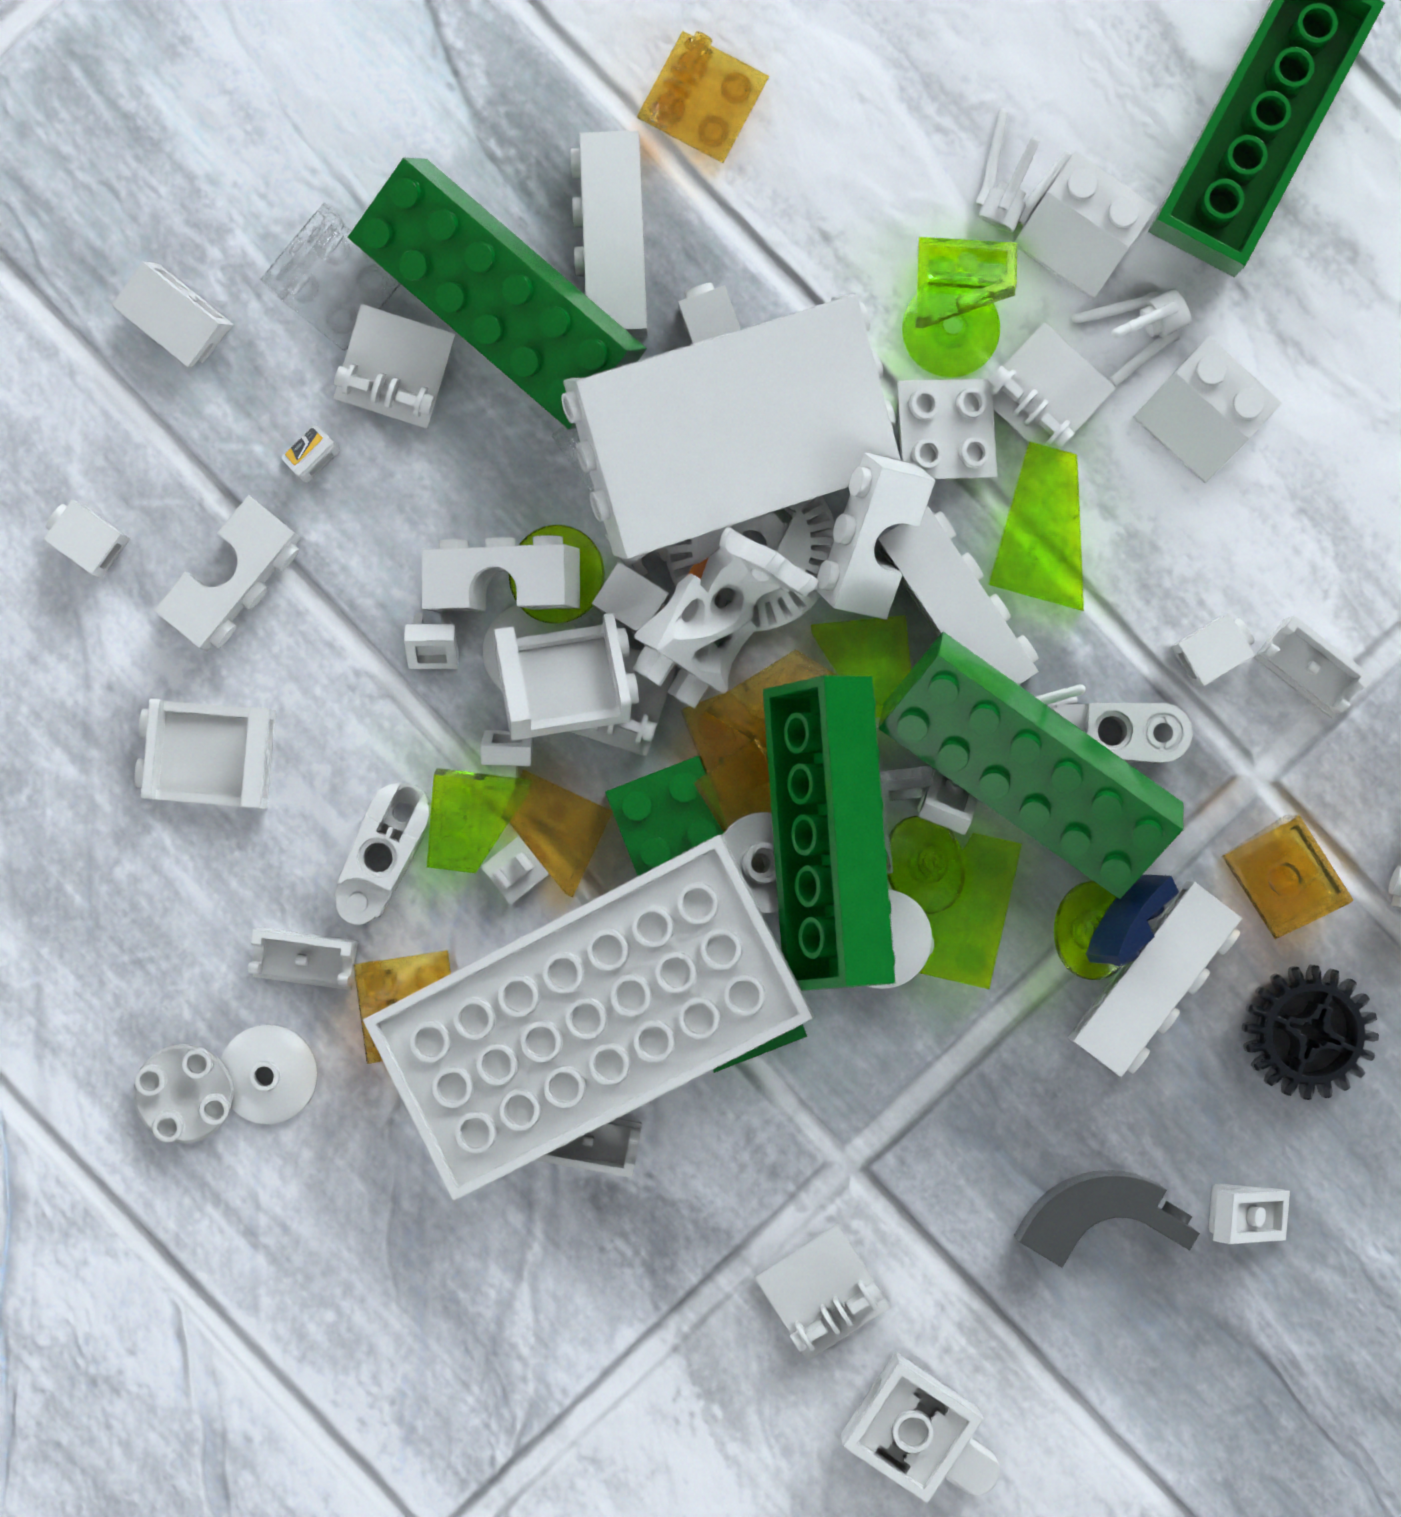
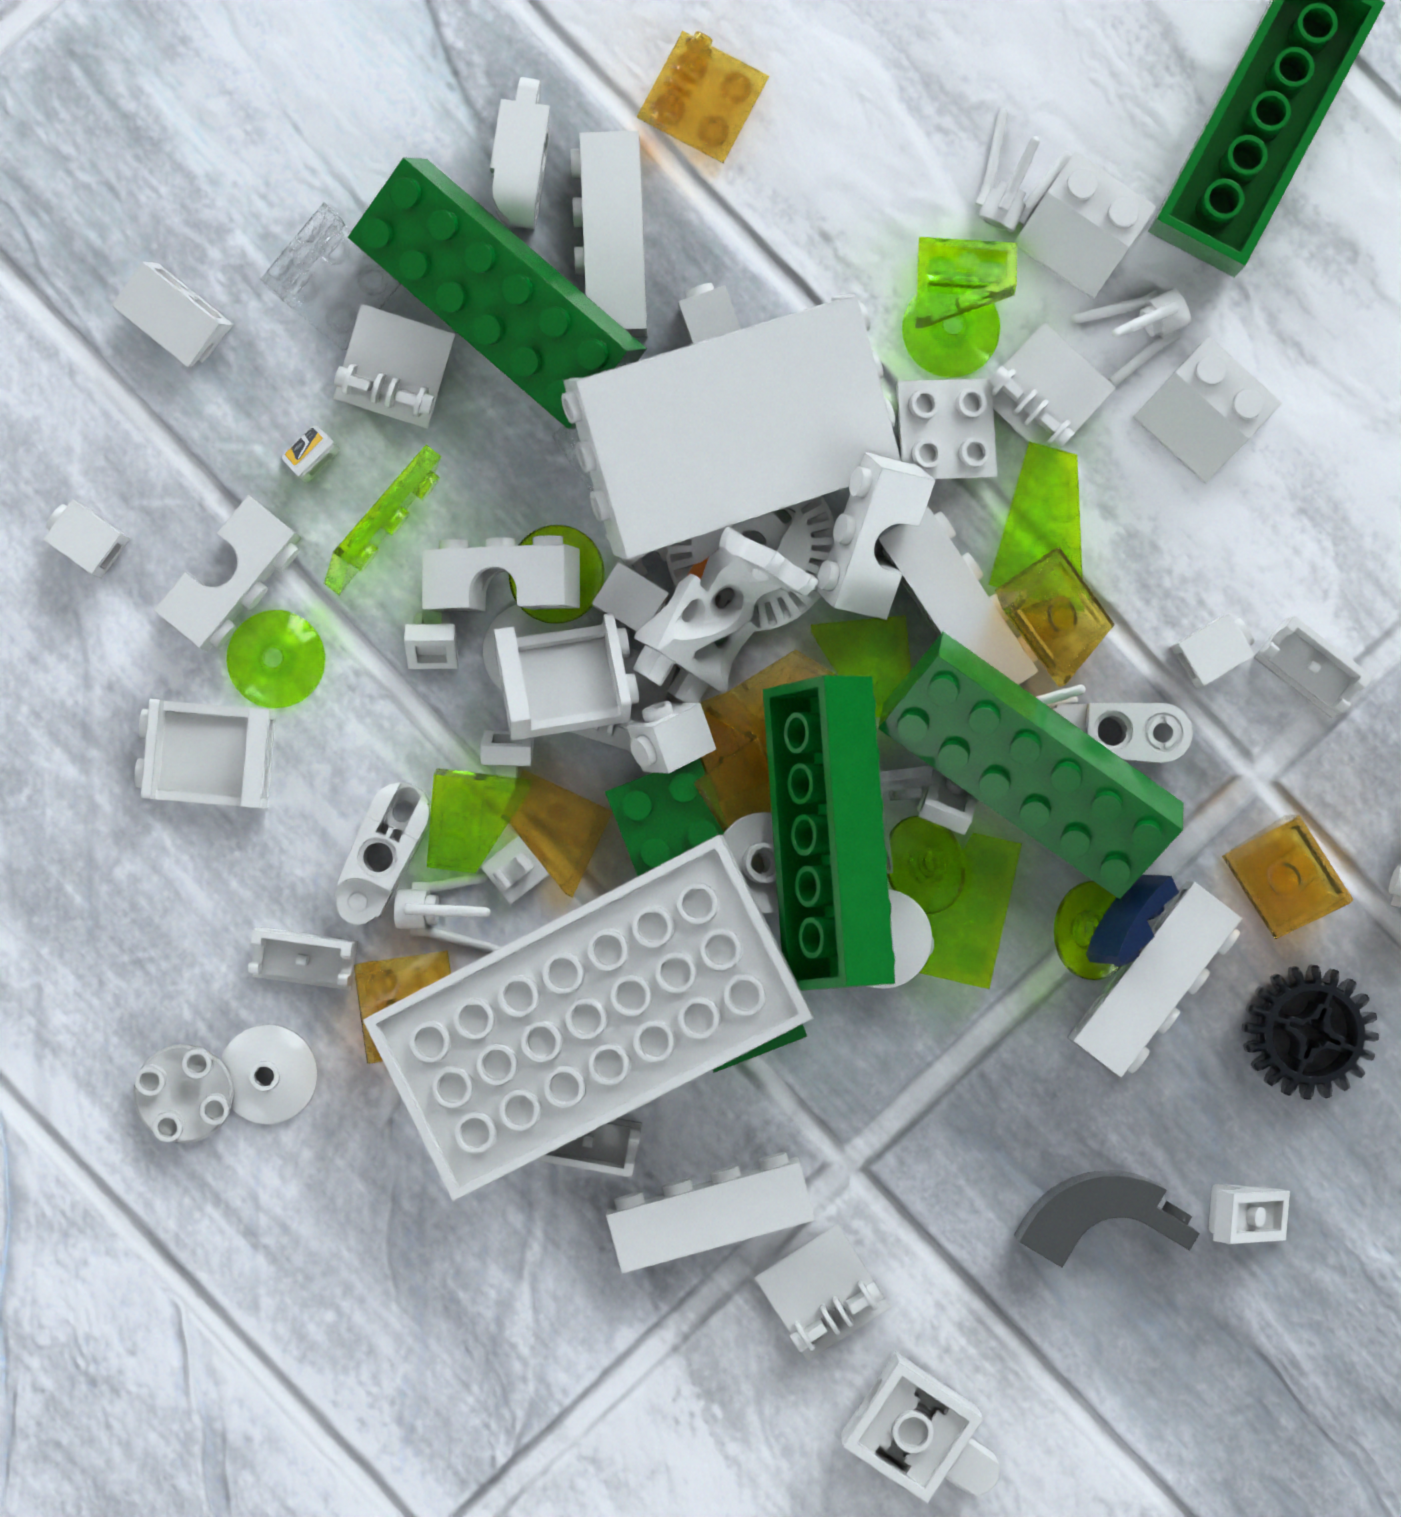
(300, 665): none -> clear neon green dish
(383, 518): none -> clear neon green wing
(419, 909): none -> white plant
(520, 155): none -> white piece
(670, 736): none -> white brick
(709, 1213): none -> white brick
(1055, 614): none -> clear yellow slope

